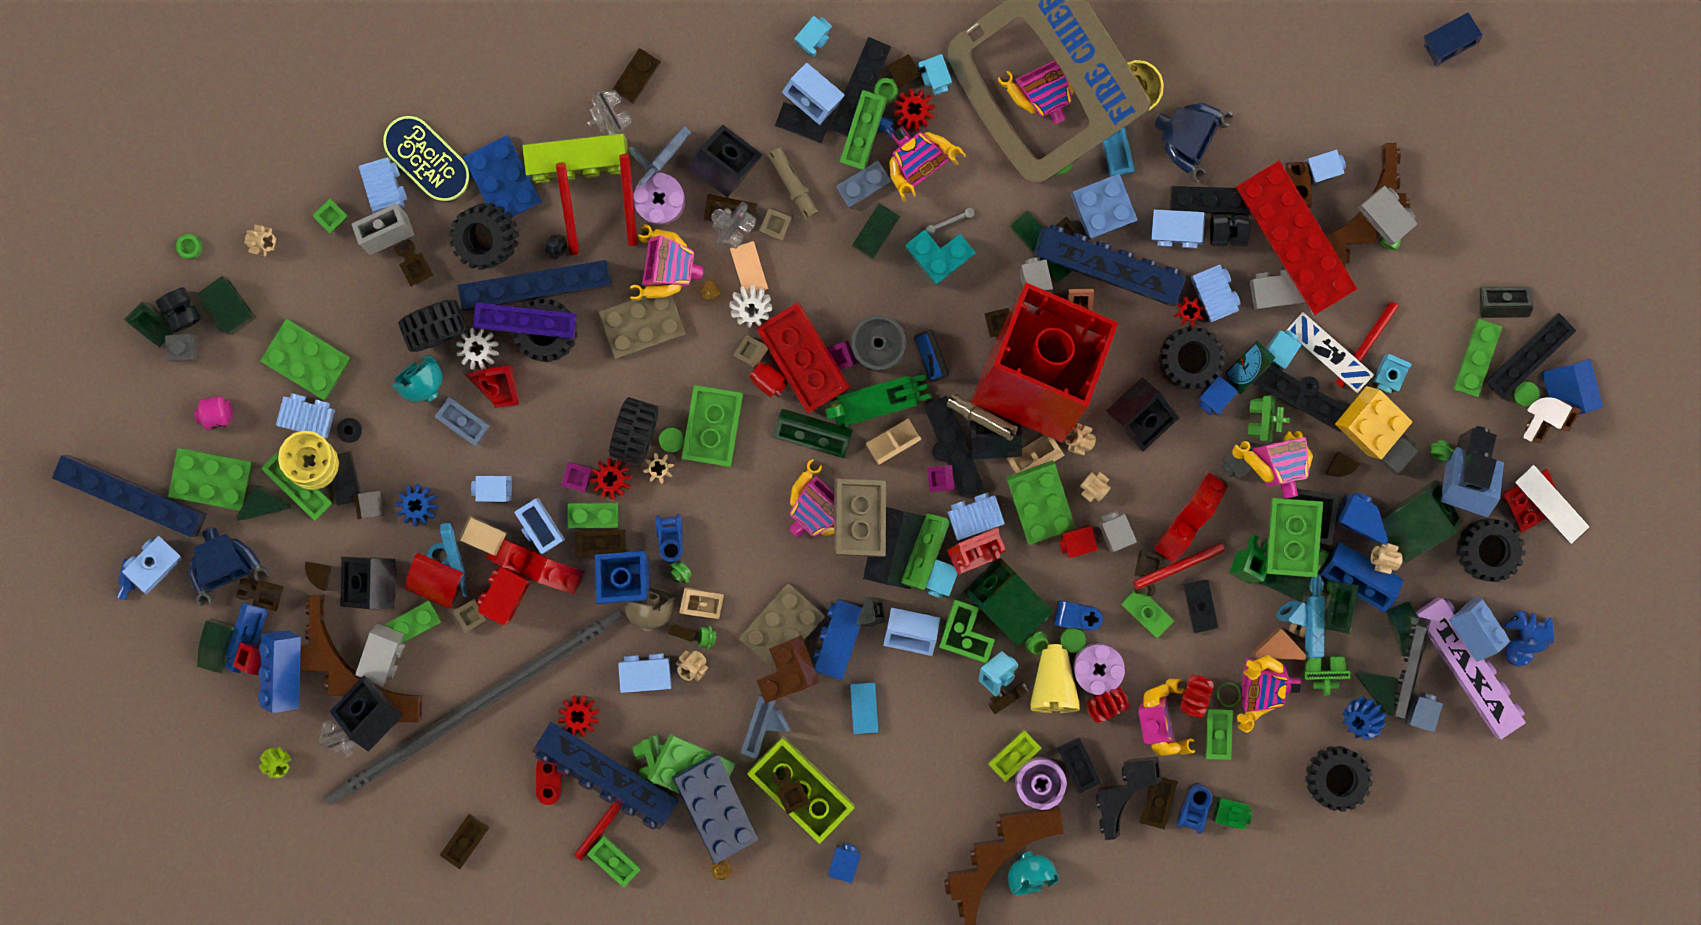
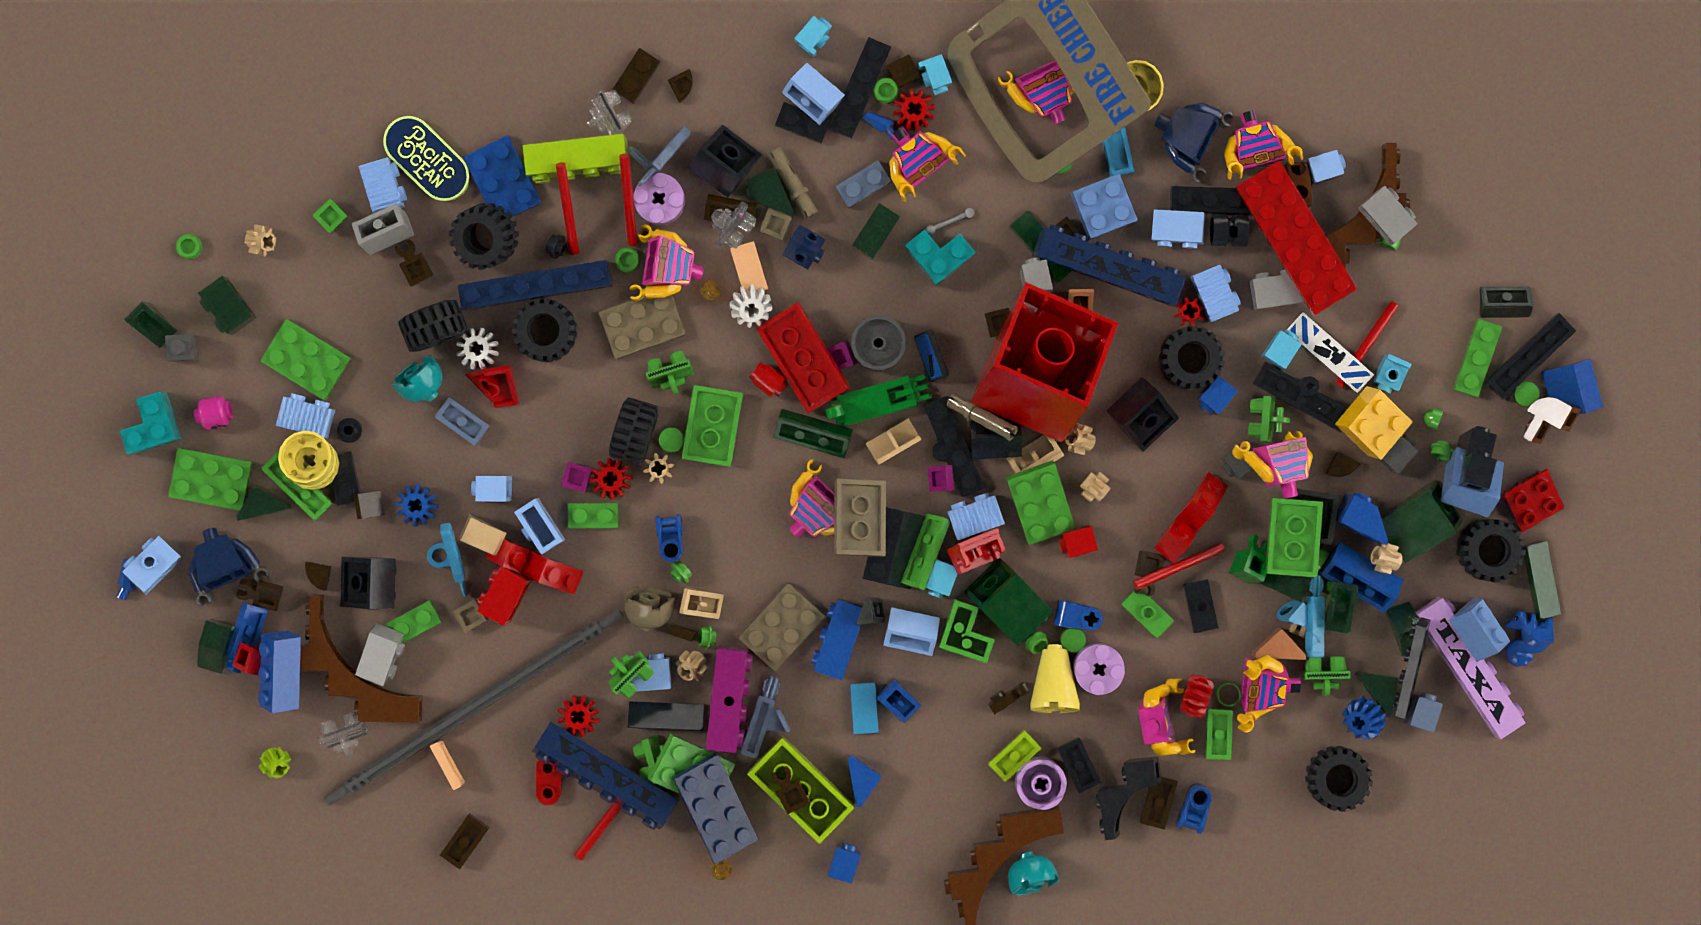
(129, 496): dark blue brick -> none
(158, 425): none -> teal brick
(175, 301): black wheel -> none
(366, 714): black slope -> none
(433, 580): red slope -> none
(447, 764): none -> light nougat tile
(524, 320): dark purple tile -> none
(600, 542): dark brown plate -> none
(614, 861): bright green plate -> none
(622, 577): blue slope -> none
(626, 670): none -> bright green hips
(627, 259): none -> bright green tile
(665, 715): none -> black slope
(671, 375): none -> bright green hips
(681, 85): none -> dark brown tile
(725, 716): none -> magenta brick
(750, 351): dark tan plate -> none
(769, 192): none -> clear green slope
(793, 669): reddish brown brick -> none
(804, 247): none -> dark blue brick
(863, 129): bright green plate -> none
(863, 779): none -> blue slope
(898, 700): none -> blue slope
(998, 672): medium azure brick -> none
(1107, 705): red gear -> none
(1116, 531): light grey brick -> none
(1232, 813): green brick -> none
(1249, 367): slope -> none
(1257, 146): none -> torso
(1432, 418): none -> bright green hinge
(1452, 39): dark blue hinge -> none
(1541, 580): none -> slope
(1552, 504): white sticker -> none

